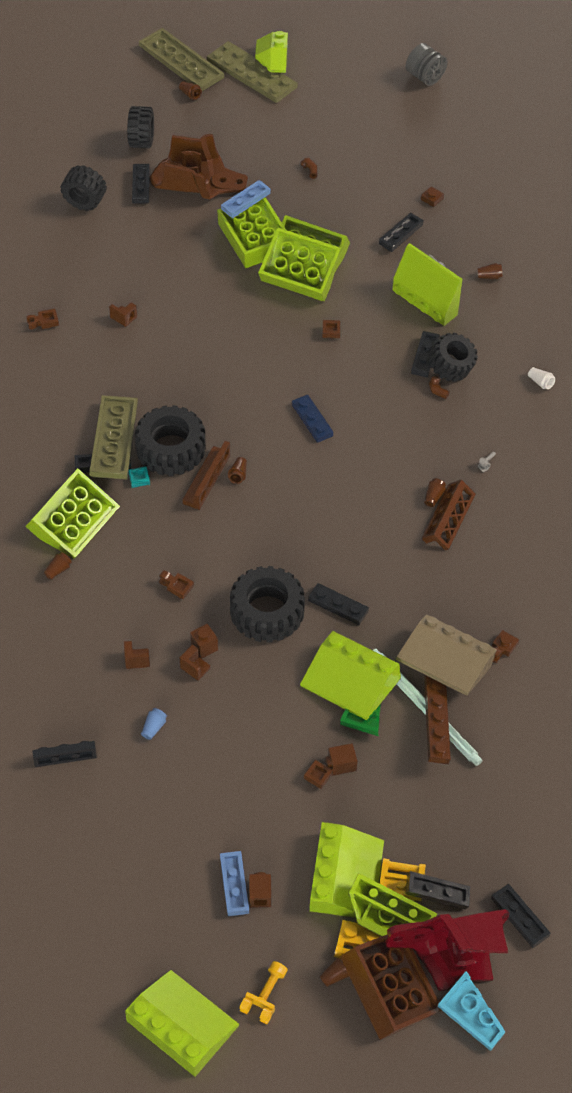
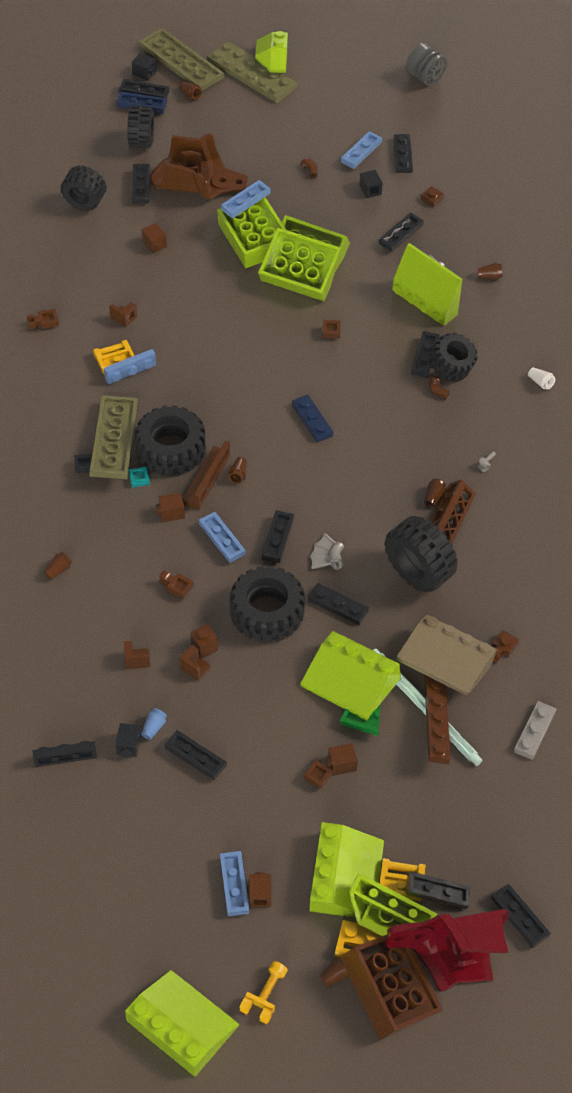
(73, 515): lime slope -> none
(112, 354): none -> yellow plate
(127, 100): none -> dark blue plate
(128, 740): none -> black brick
(130, 366): none -> medium blue plate
(144, 67): none -> black brick
(144, 88): none -> black plate
(154, 238): none -> reddish brown brick
(170, 507): none -> reddish brown brick
(195, 755): none -> black plate
(222, 537): none -> medium blue plate
(277, 536): none -> black plate
(327, 553): none -> light grey arm
(361, 150): none -> medium blue plate
(370, 183): none -> black brick
(403, 153): none -> black plate
(421, 553): none -> black tyre
(471, 1012): medium azure wing -> none
(535, 730): none -> light grey plate

